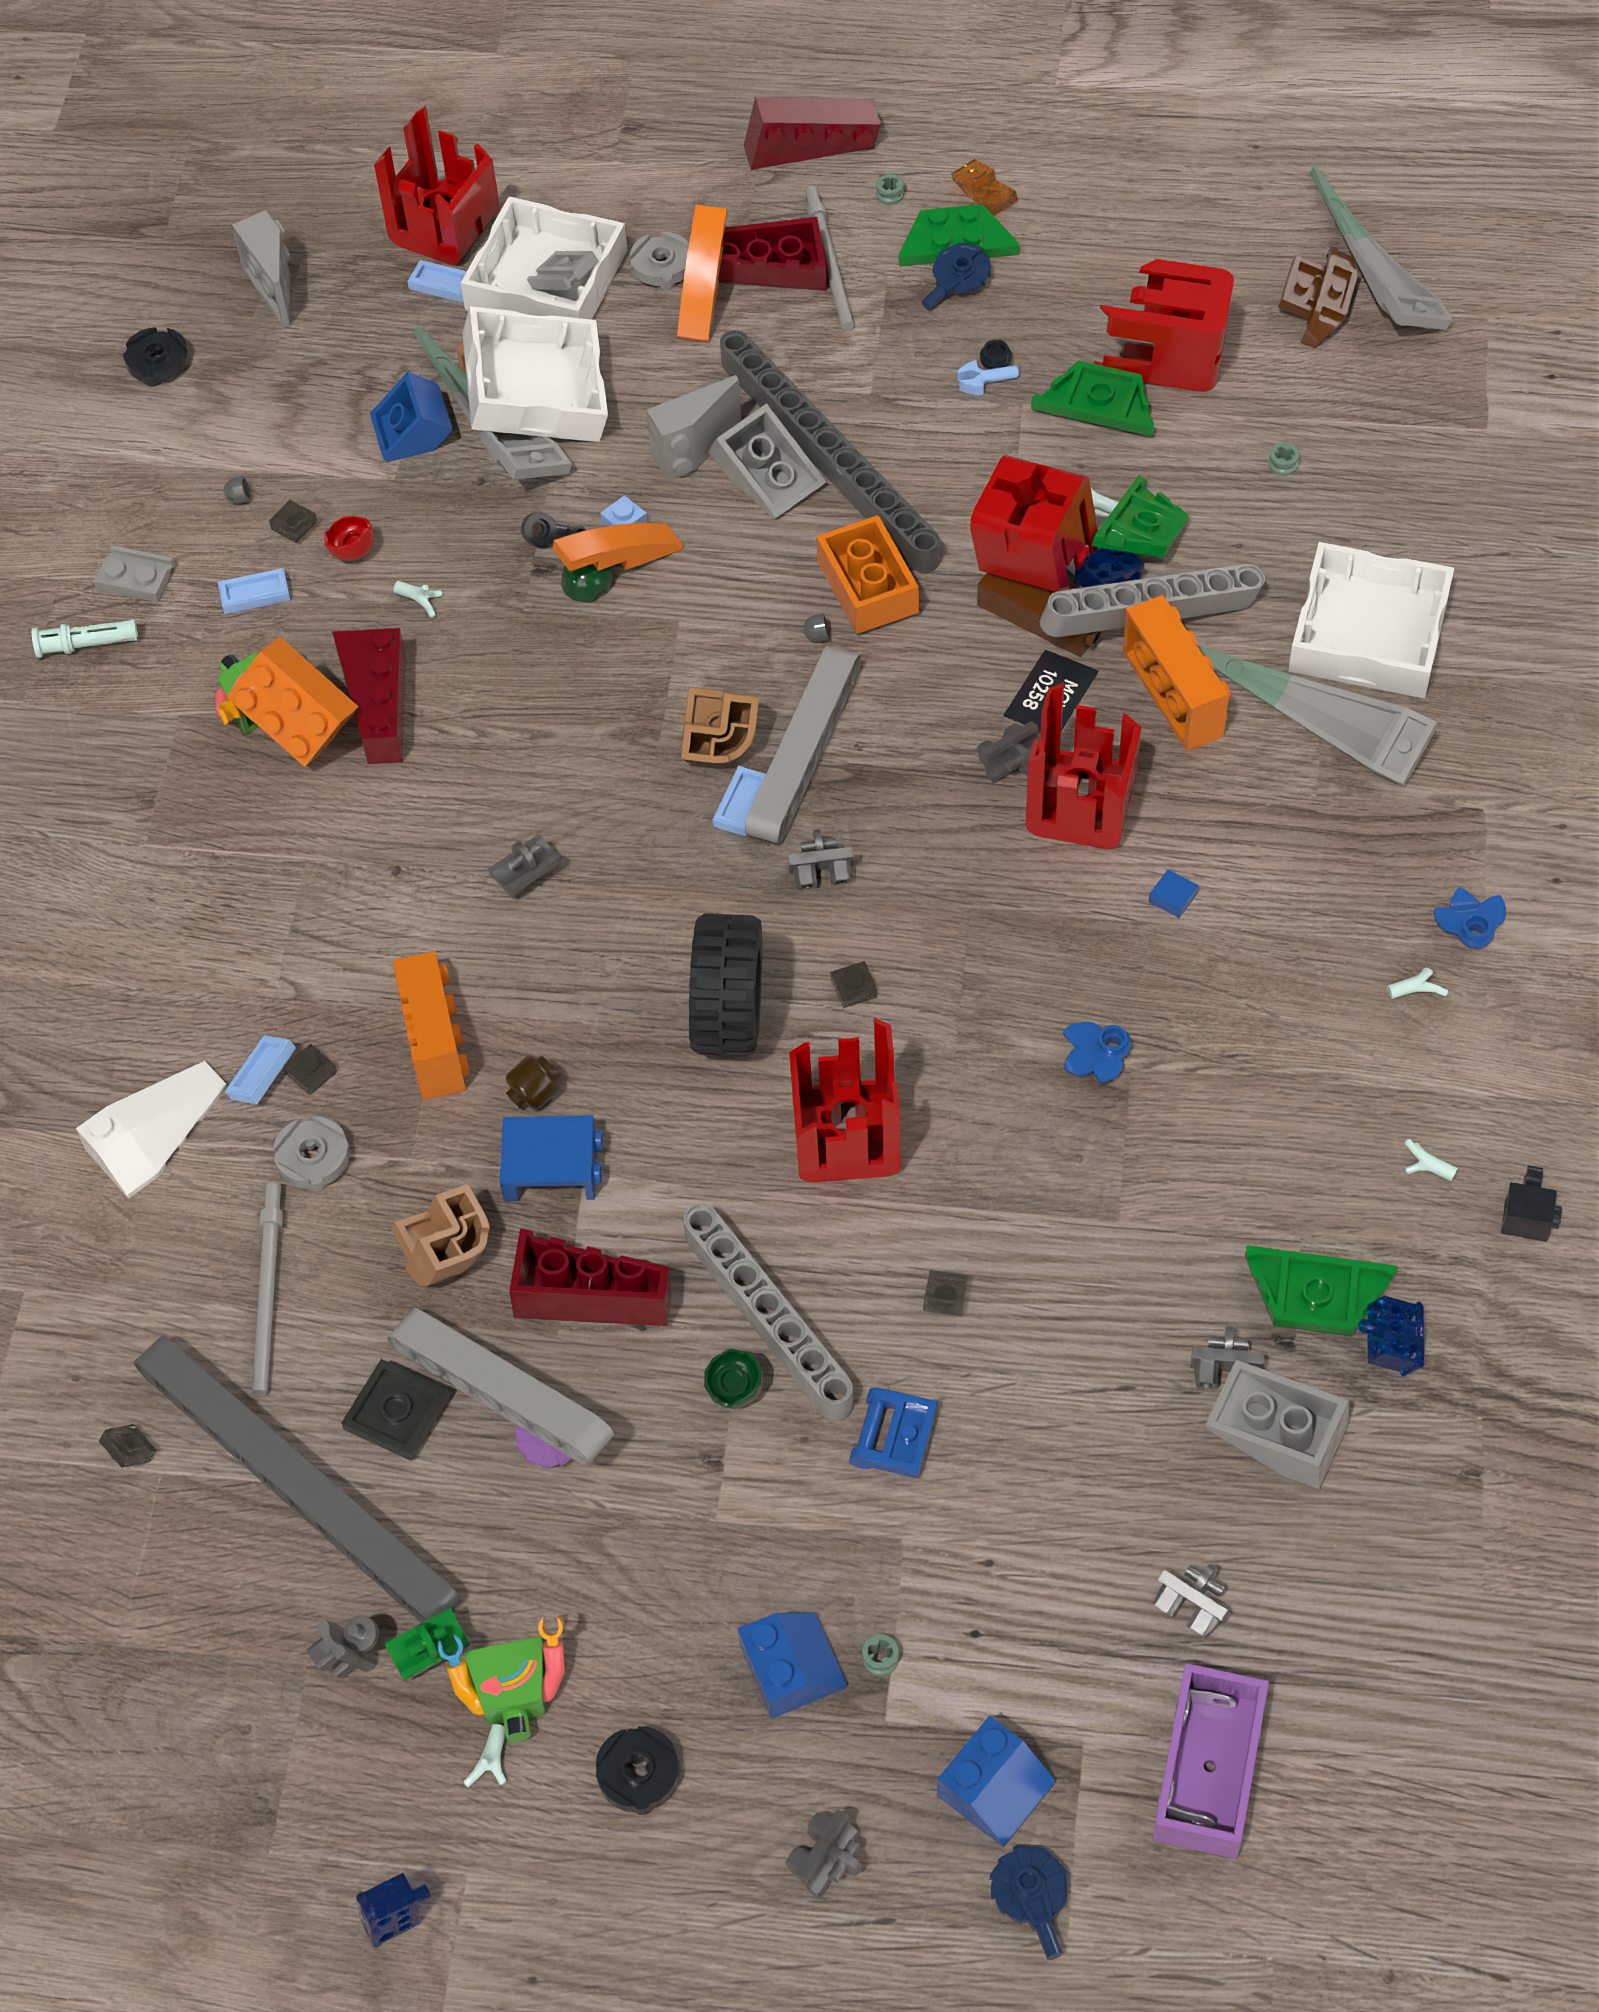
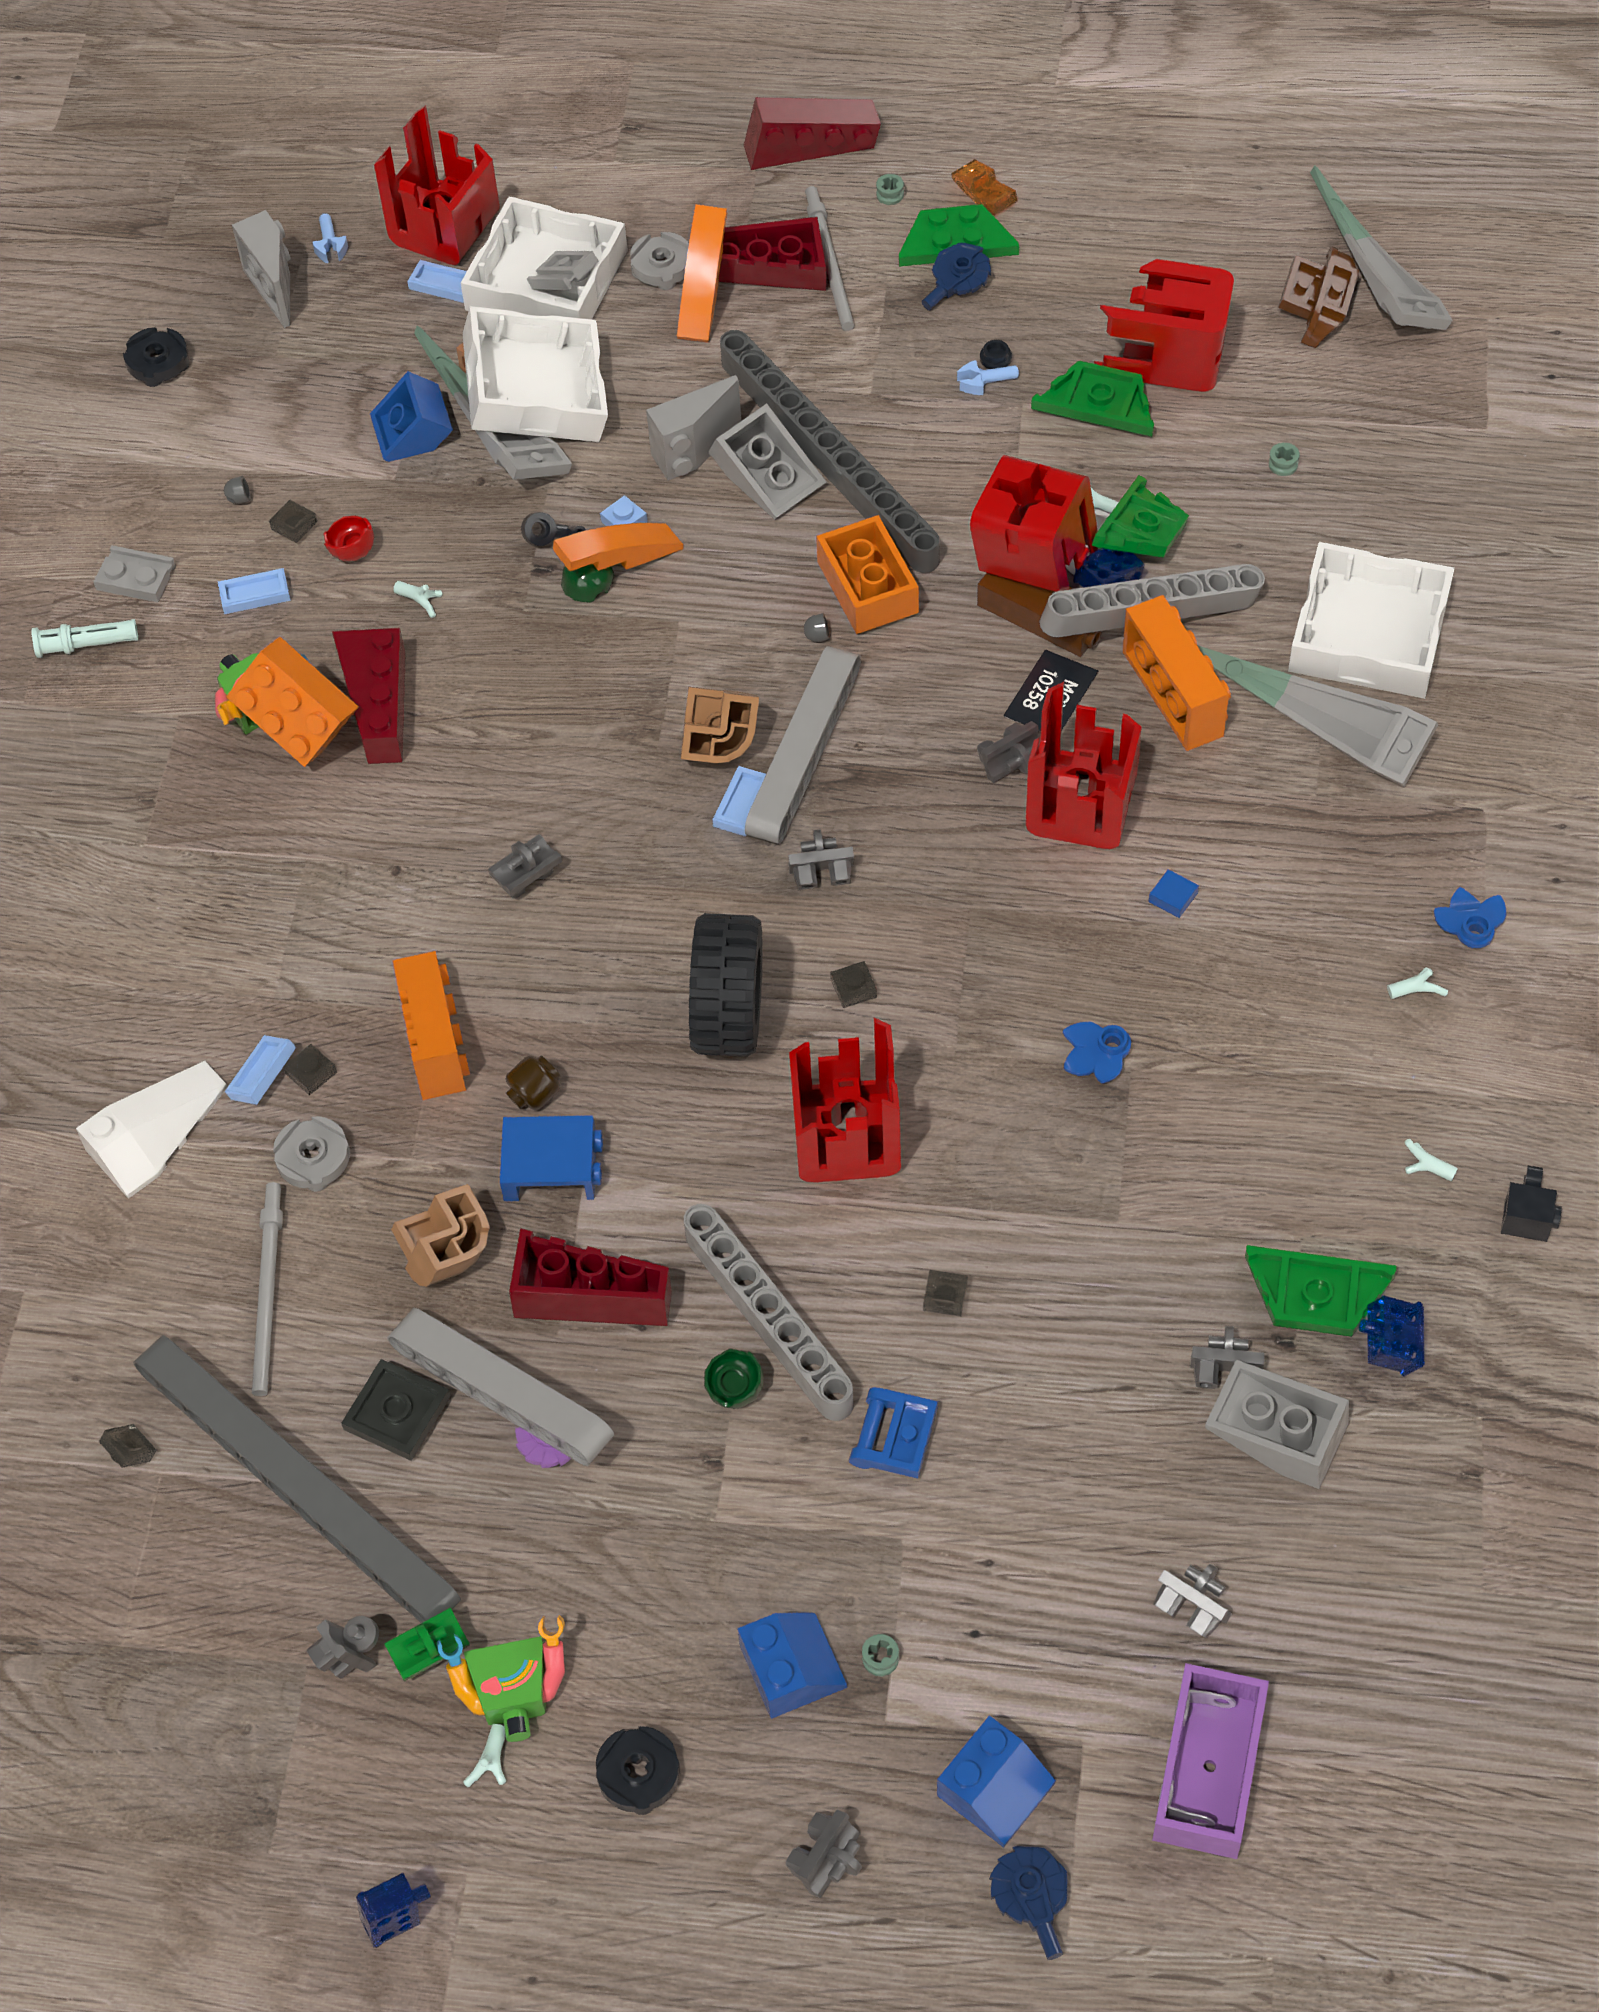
(329, 240): none -> light blue bar

